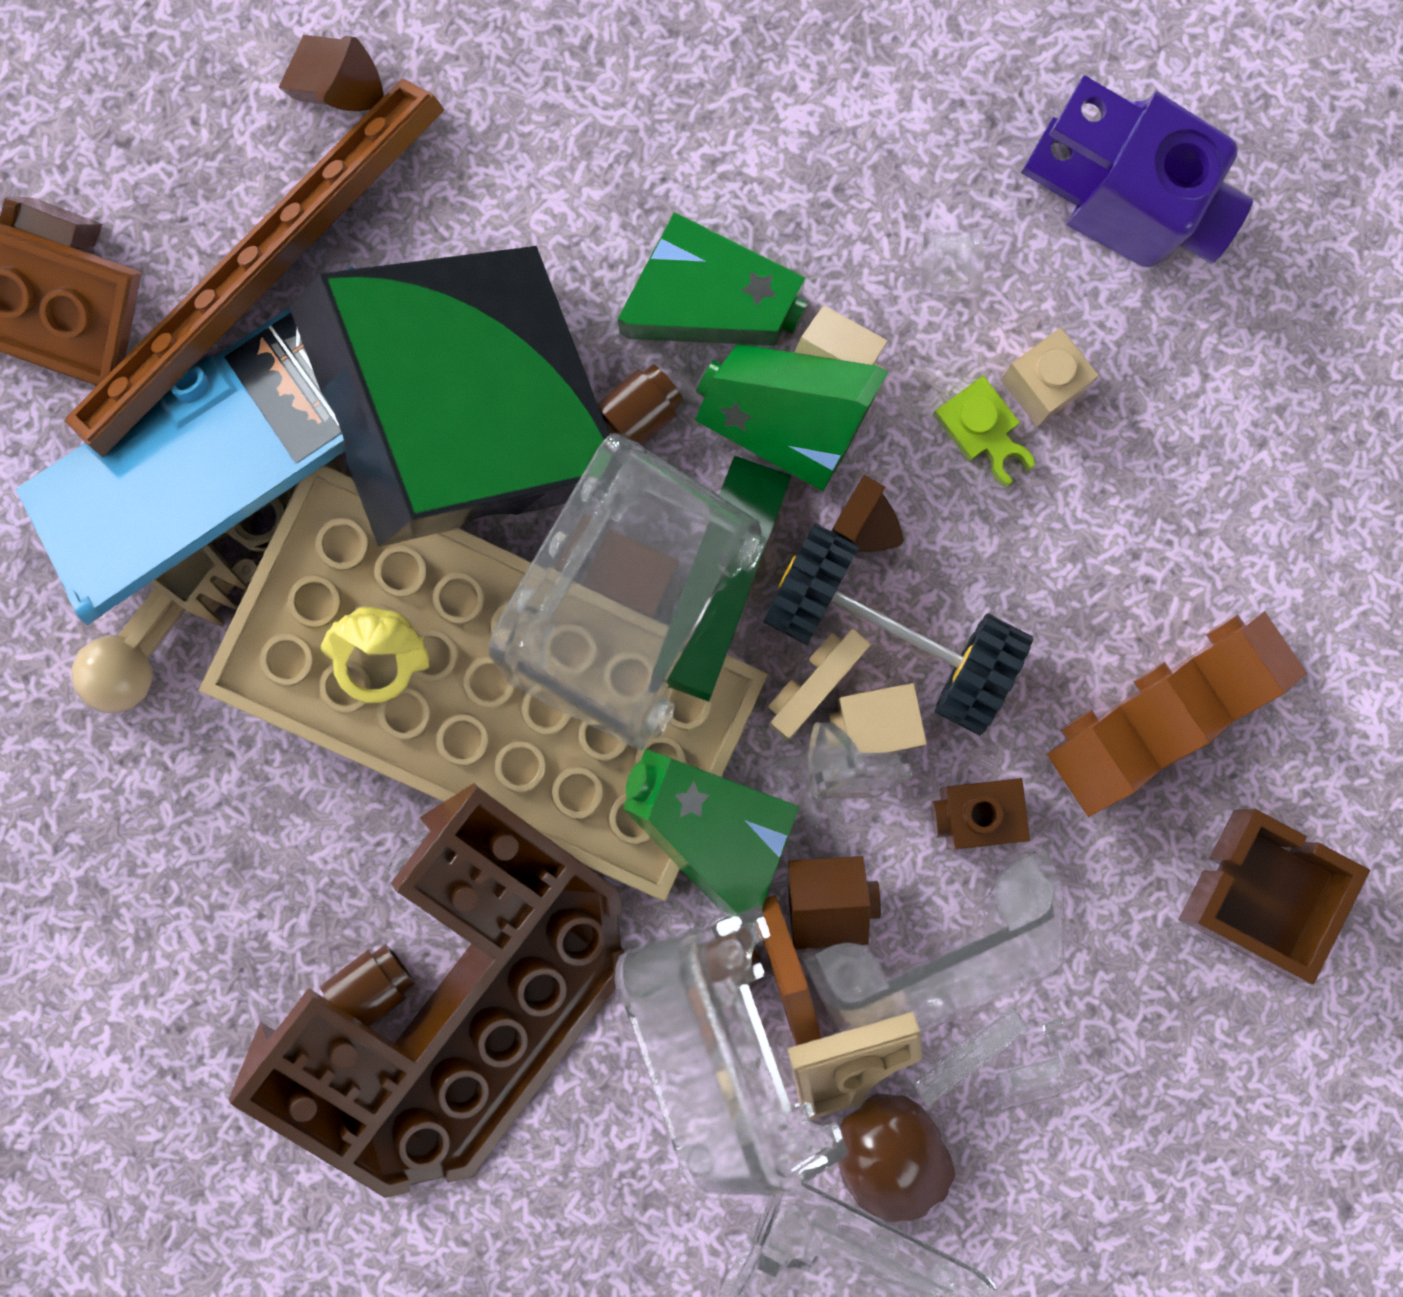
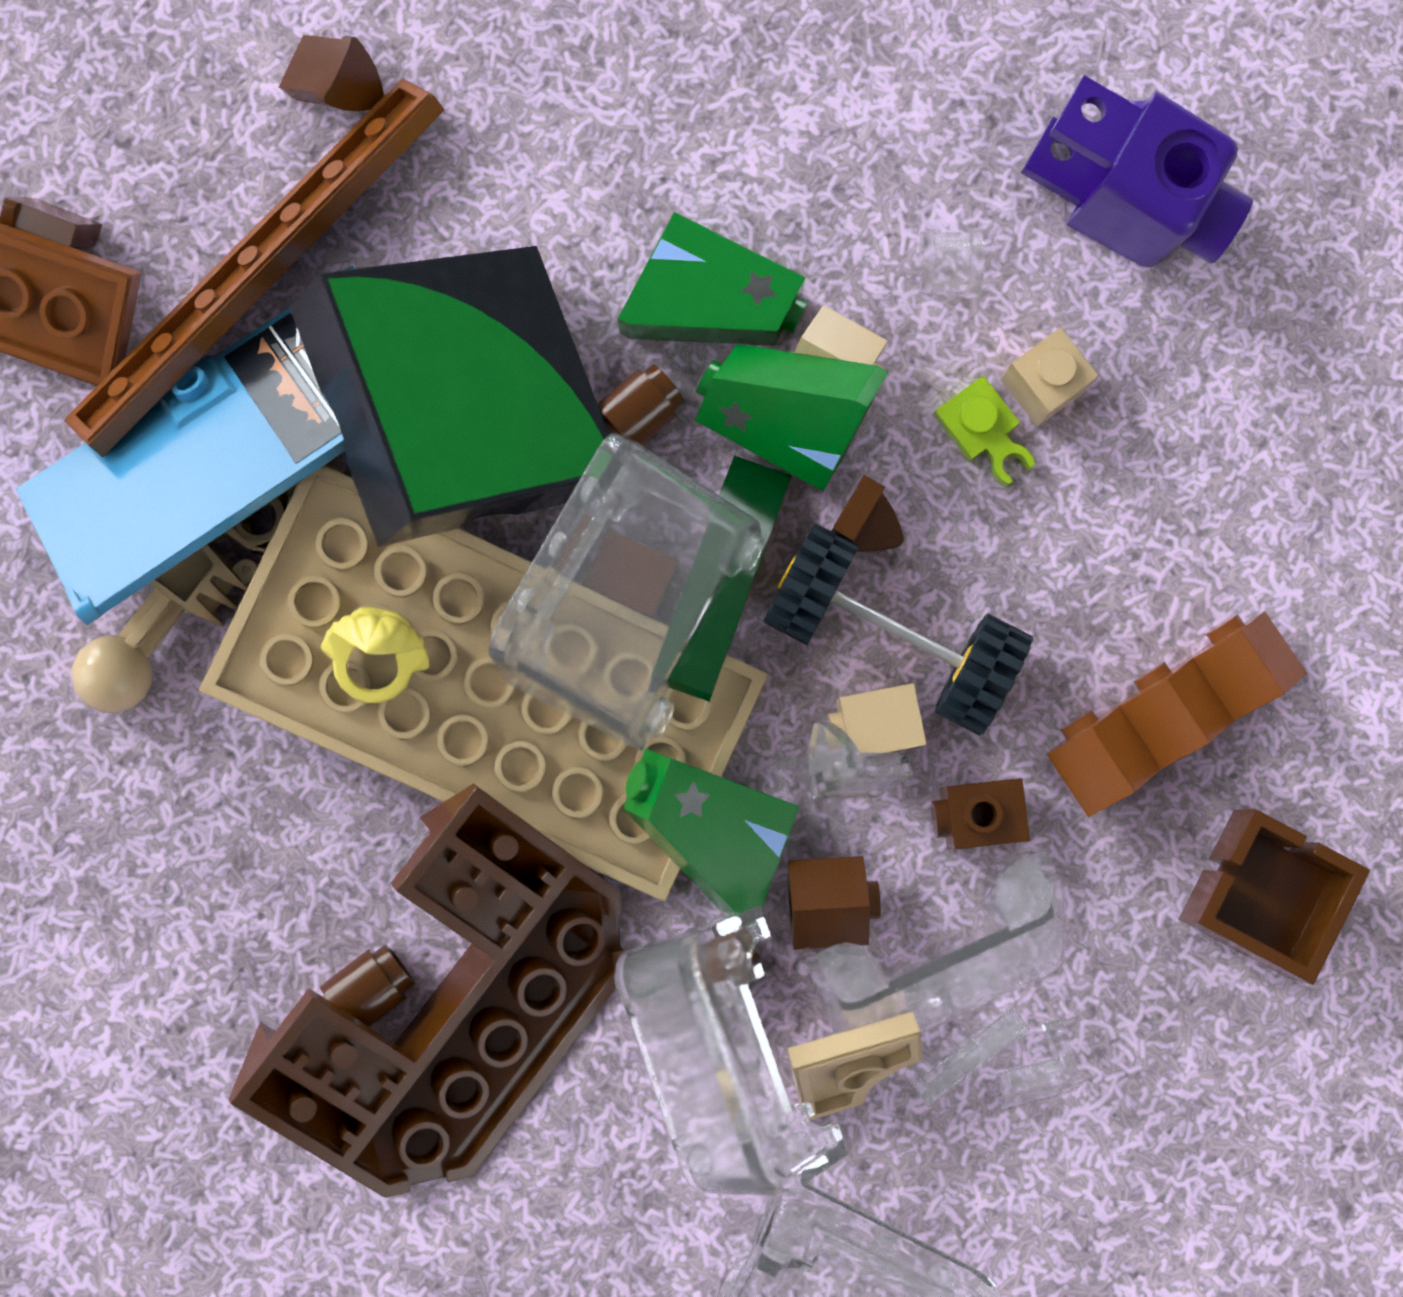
(789, 976): dark orange tile -> none
(832, 661): tan plate -> none
(894, 1159): reddish brown hair -> none

